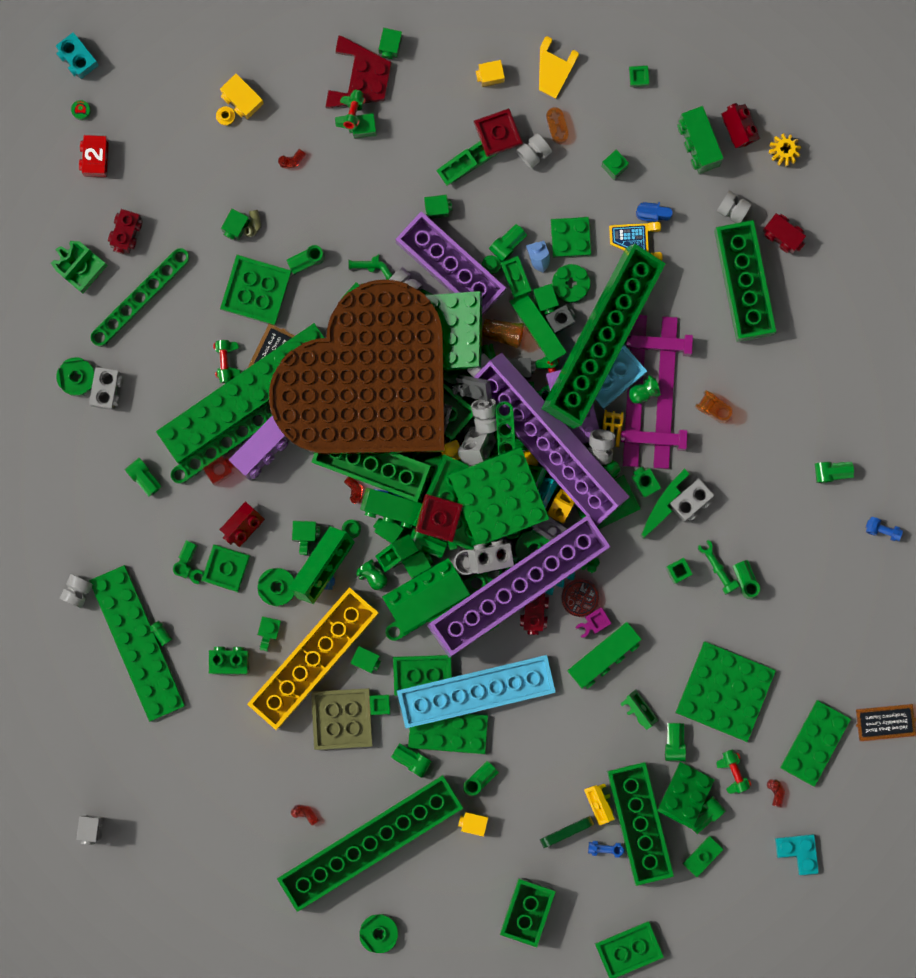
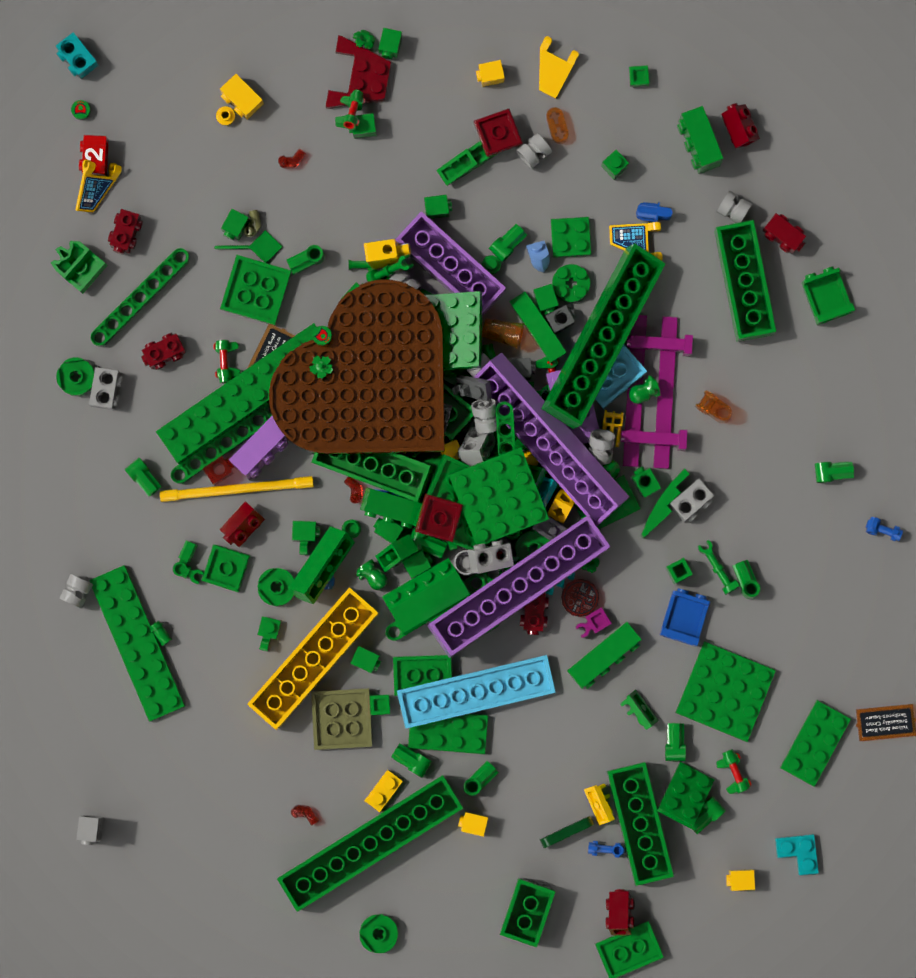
(95, 187): none -> flag
(159, 353): none -> dark red brick
(175, 494): none -> yellow piece
(228, 662): green brick -> none
(264, 246): none -> green piece
(321, 366): none -> green plant
(322, 335): none -> green tile
(363, 38): none -> green plant
(379, 253): none -> yellow torso
(383, 790): none -> yellow plate
(389, 269): none -> green piece
(516, 277): green plate -> none
(620, 909): none -> dark red brick
(684, 617): none -> blue panel
(702, 856): green plate -> none
(741, 880): none -> yellow brick
(778, 791): clear red arm -> none
(788, 143): yellow gear -> none
(827, 295): none -> green panel

